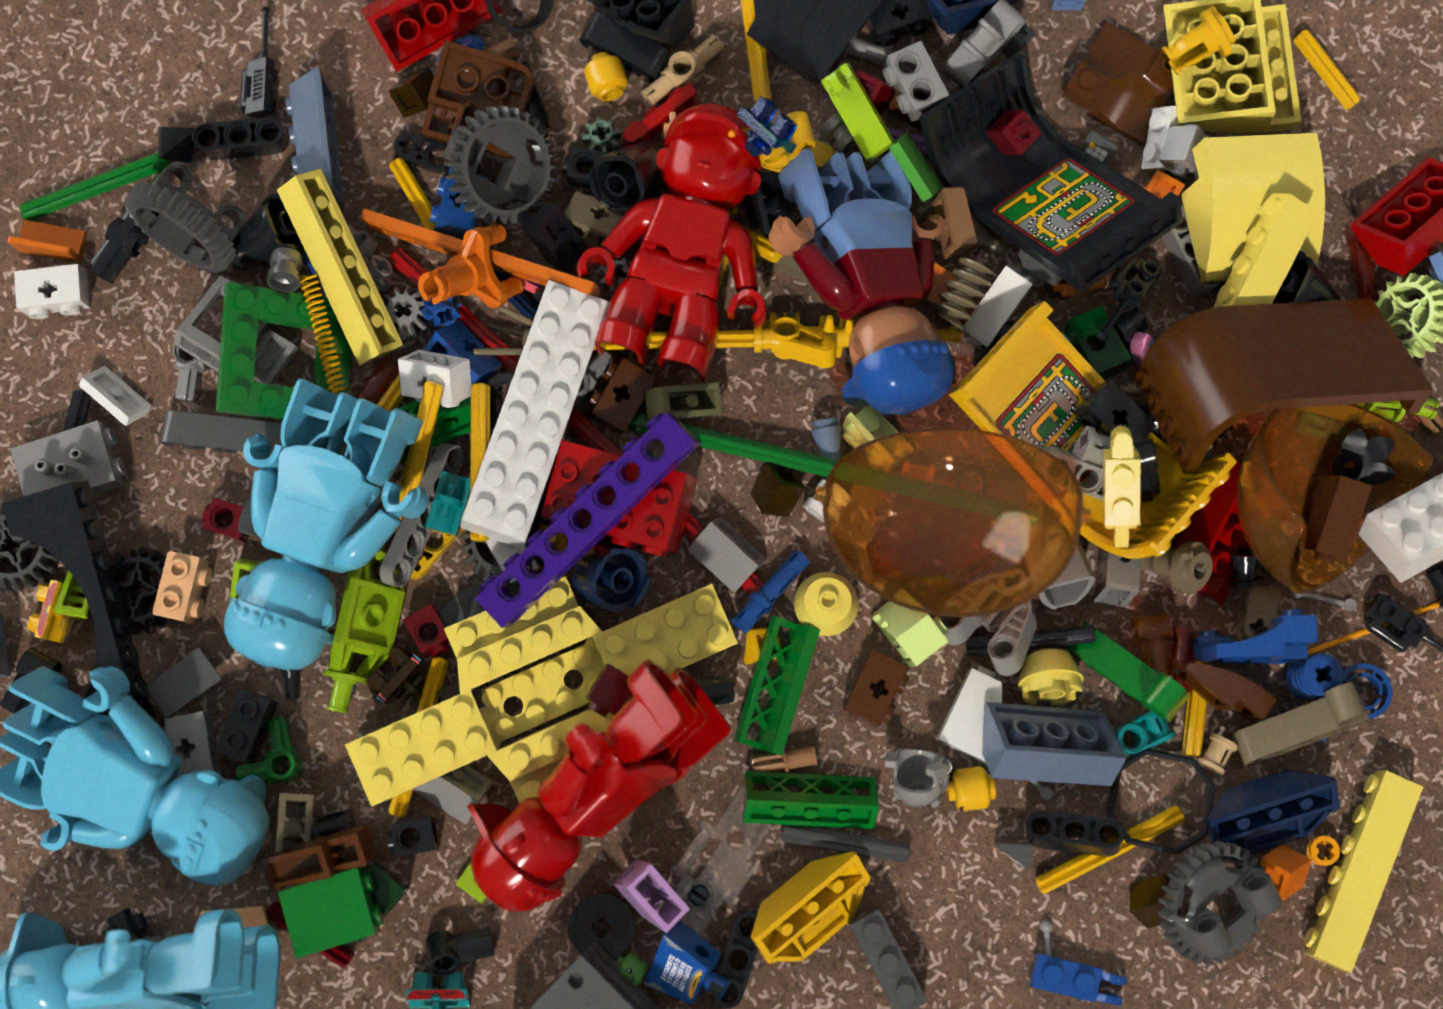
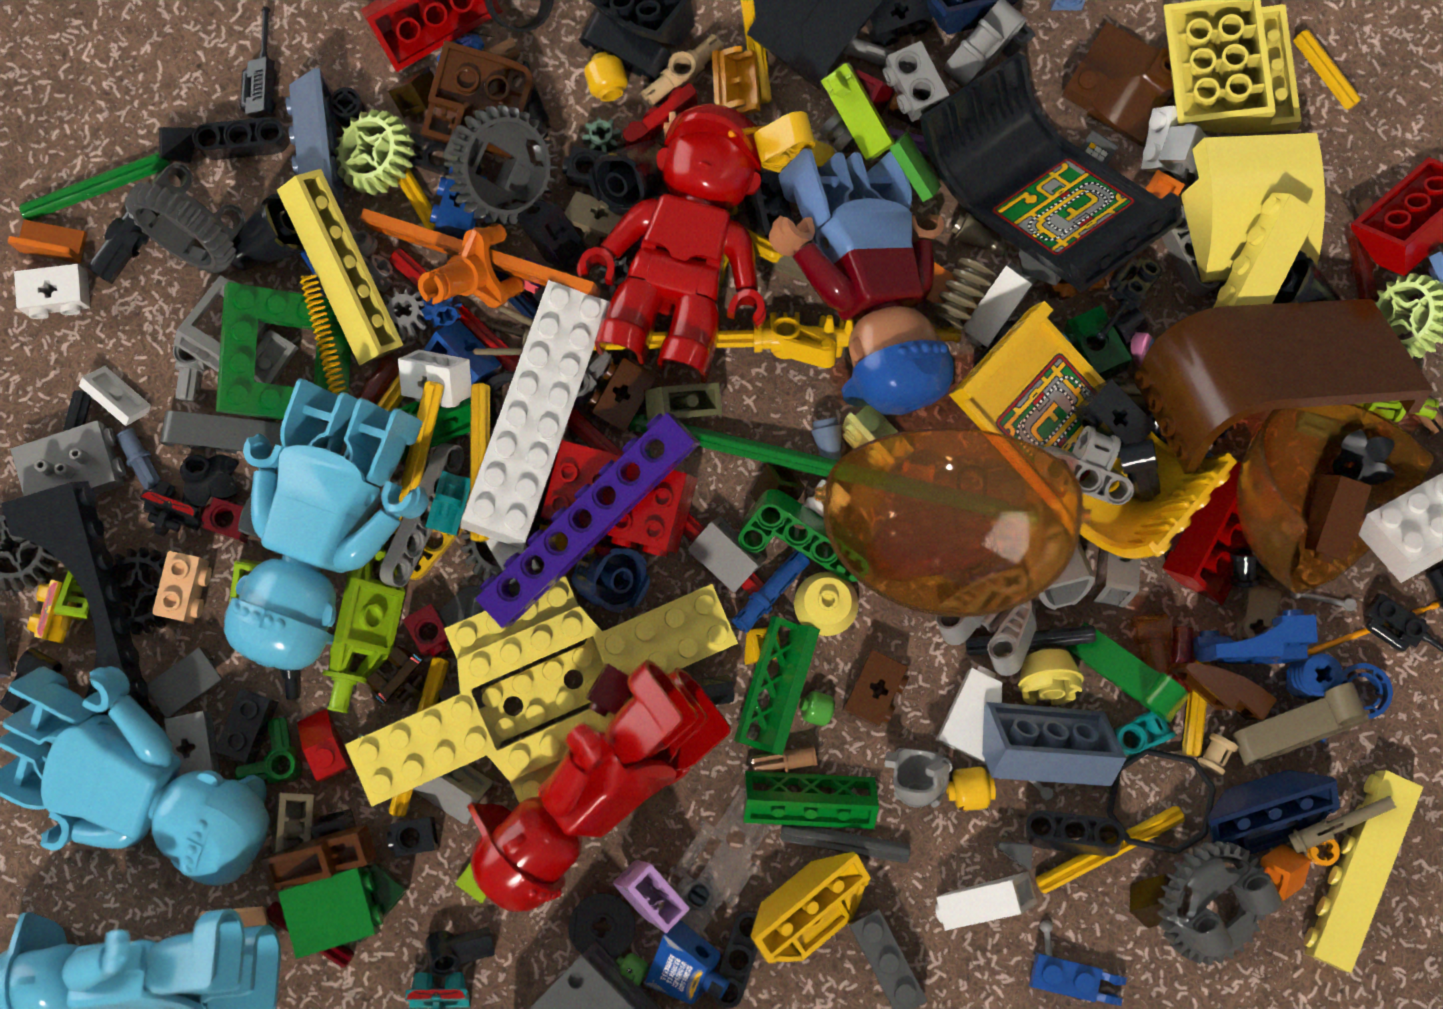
(128, 922): black gear -> none
(138, 458): none -> sand blue axle
(167, 512): none -> black hips
(211, 480): none -> black plate
(285, 270): flat silver wheel -> none
(323, 746): none -> red slope
(350, 109): none -> black wheel
(364, 152): none -> yellowish green gear
(736, 79): none -> light orange hinge
(765, 132): hips -> none
(781, 525): none -> green beam
(817, 708): none -> bright green piece
(910, 632): yellowish green wedge -> none
(958, 226): medium nougat slope -> none
(986, 901): none -> white slope
(1013, 132): dark red brick -> none
(1121, 486): light yellow hinge -> none
(1186, 566): dark tan piece -> none
(1201, 41): yellow piece -> none
(1309, 836): none -> dark tan pin

